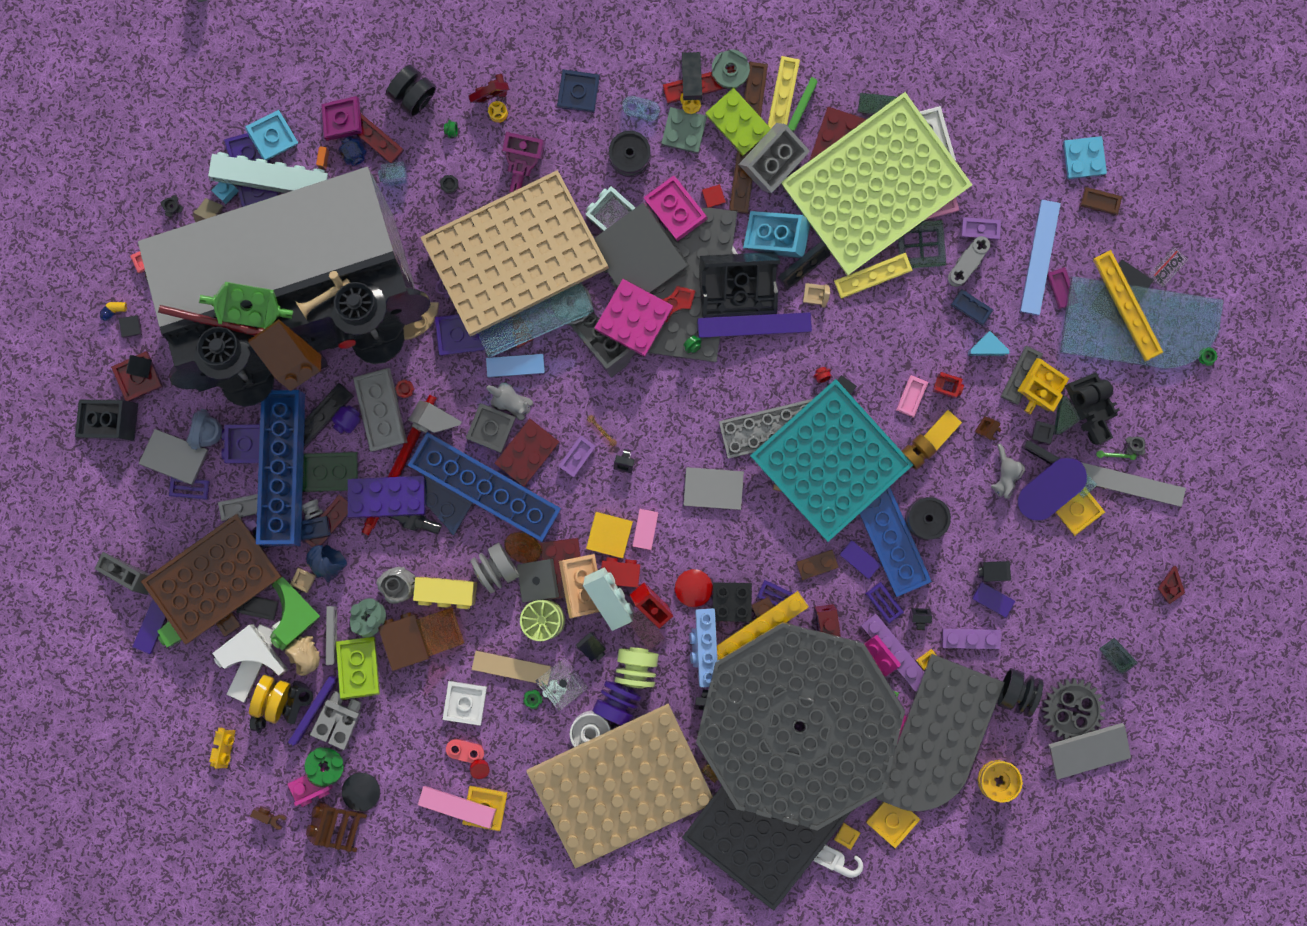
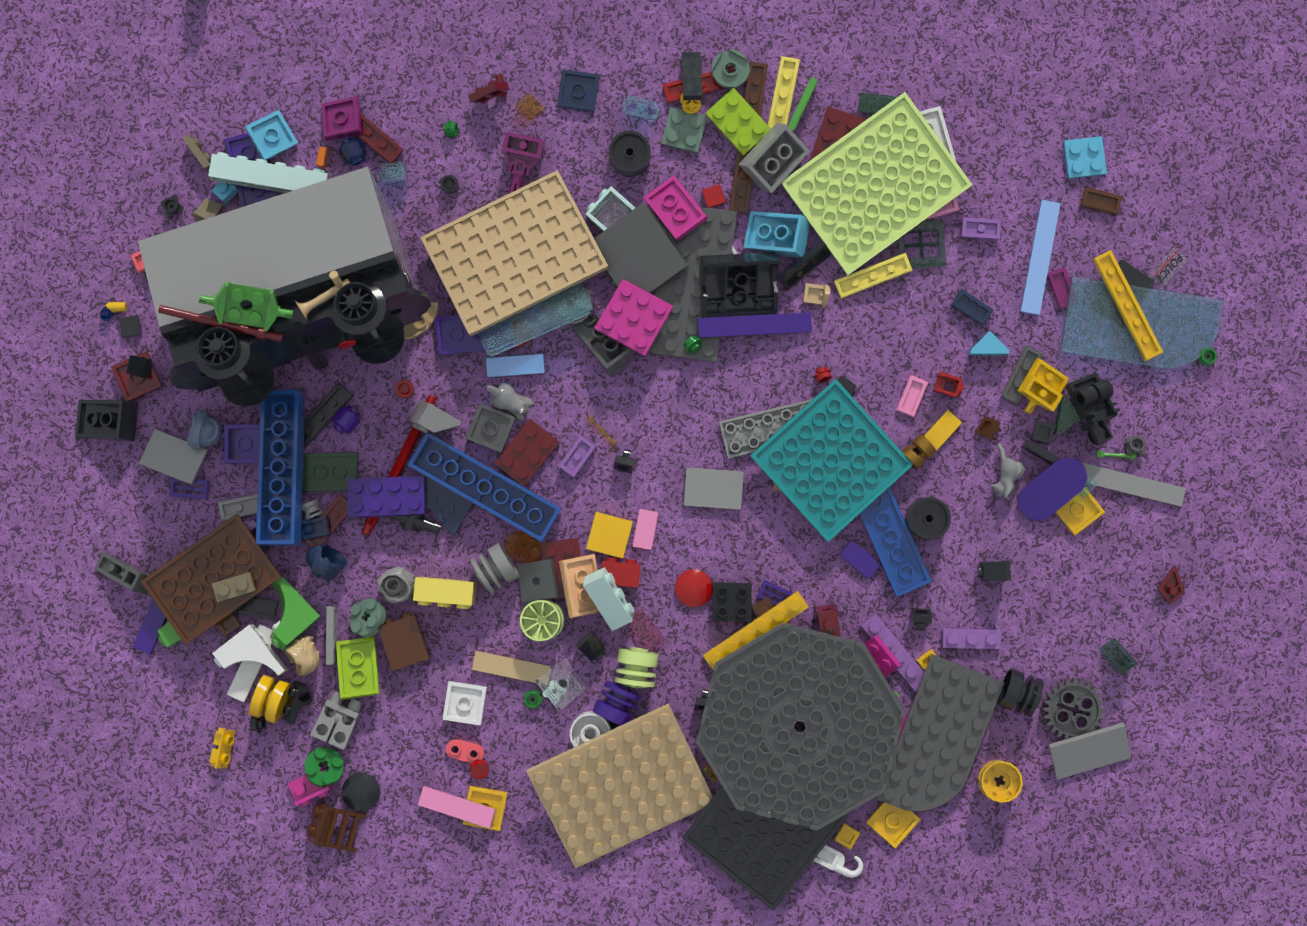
(194, 145): none -> dark tan plate
(234, 587): none -> dark tan plate
(263, 814): reddish brown plate -> none
(286, 355): reddish brown slope -> none
(303, 580): tan tile -> none
(313, 710): dark purple tile -> none
(380, 410): light grey tile -> none
(410, 90): black wheel -> none
(440, 631): clear orange plate -> none
(495, 109): yellow wheel -> none
(529, 106): none -> clear yellow slope
(651, 605): red brick -> none
(680, 299): red tile -> none
(704, 645): light blue bracket -> none
(817, 564): reddish brown plate -> none
(881, 586): dark purple tile -> none
(969, 261): light grey piece -> none
(993, 599): dark purple tile -> none

